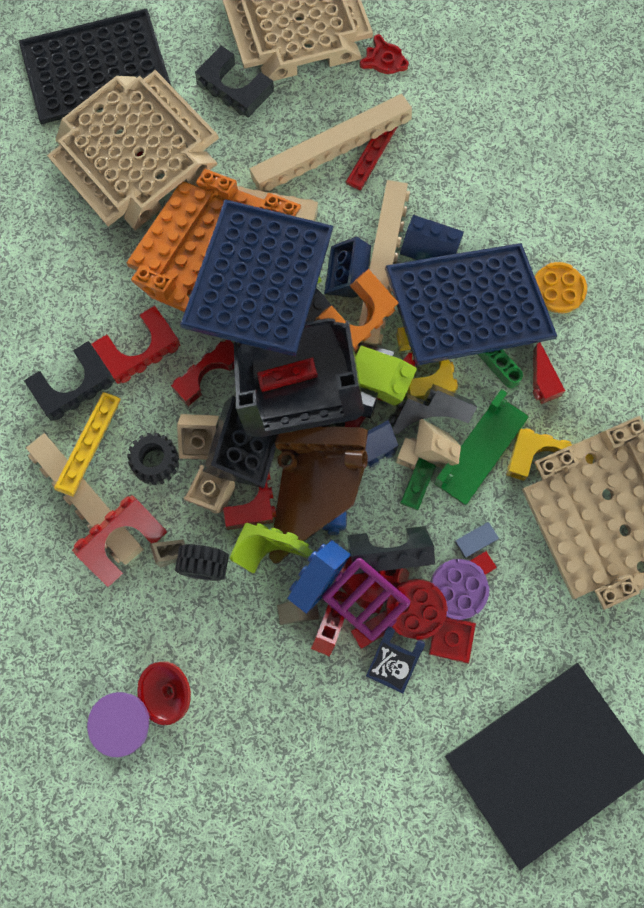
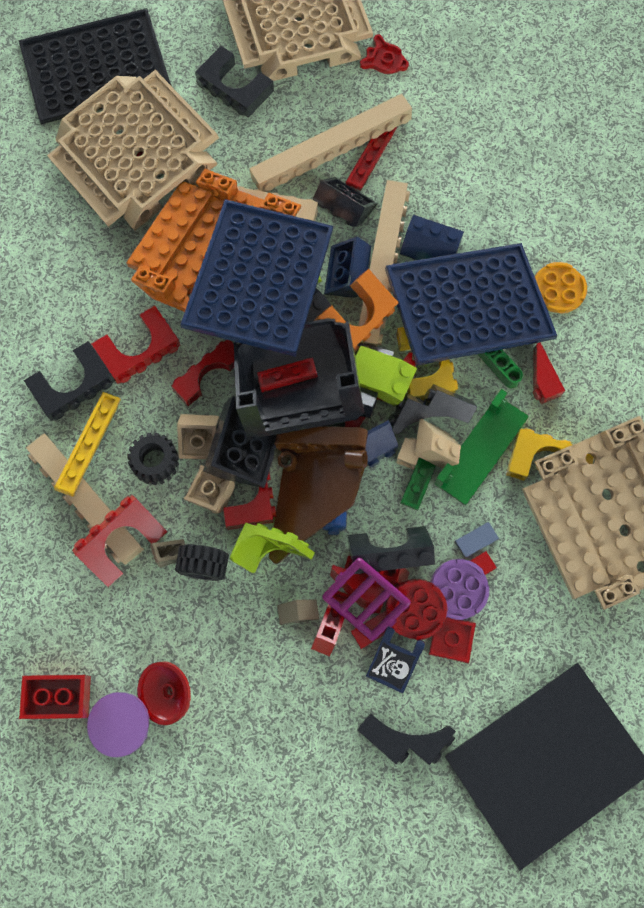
(55, 697): none -> red brick
(318, 575): blue brick -> none
(344, 201): none -> black slope
(396, 744): none -> black arch

